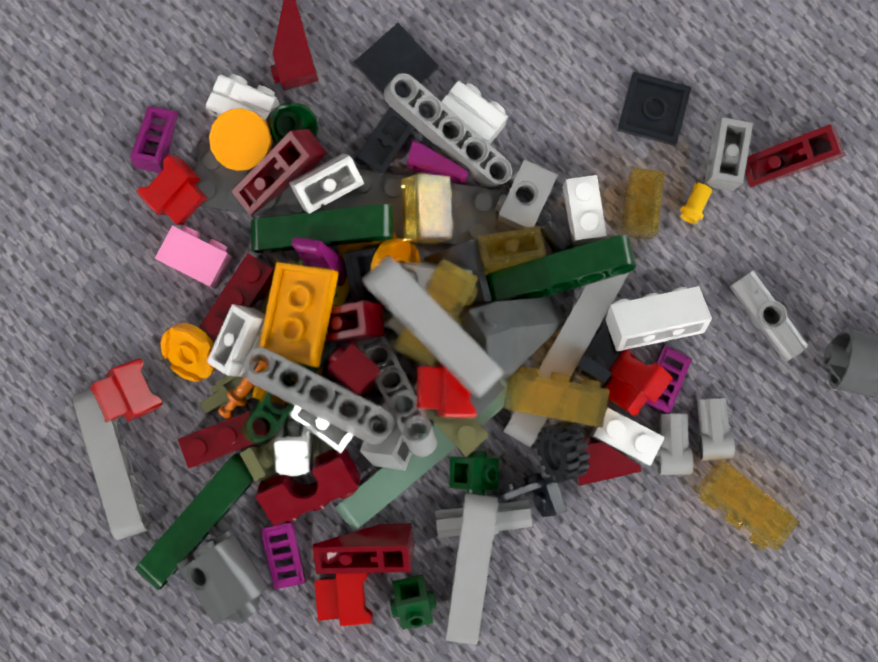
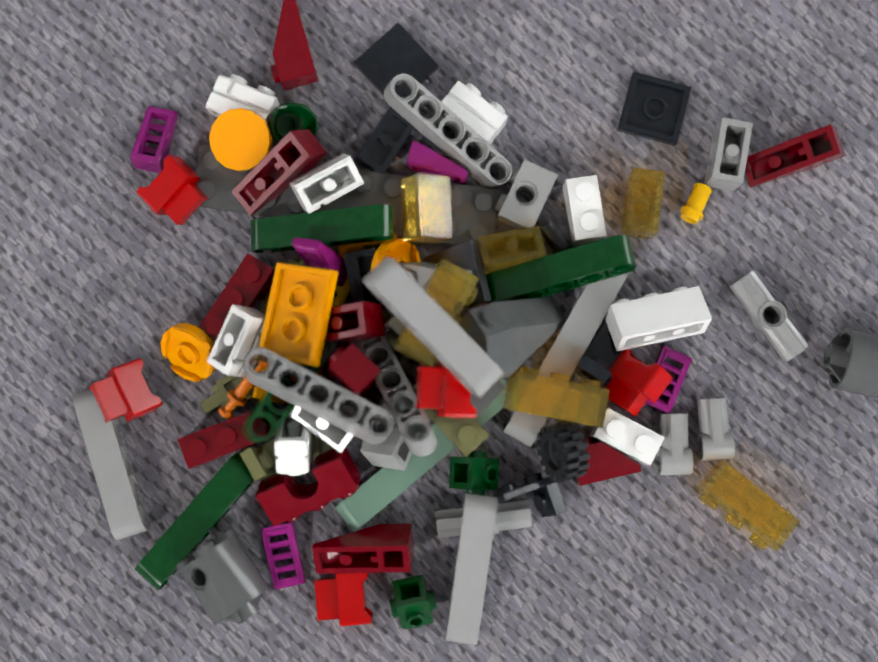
(193, 256): bright pink brick -> none

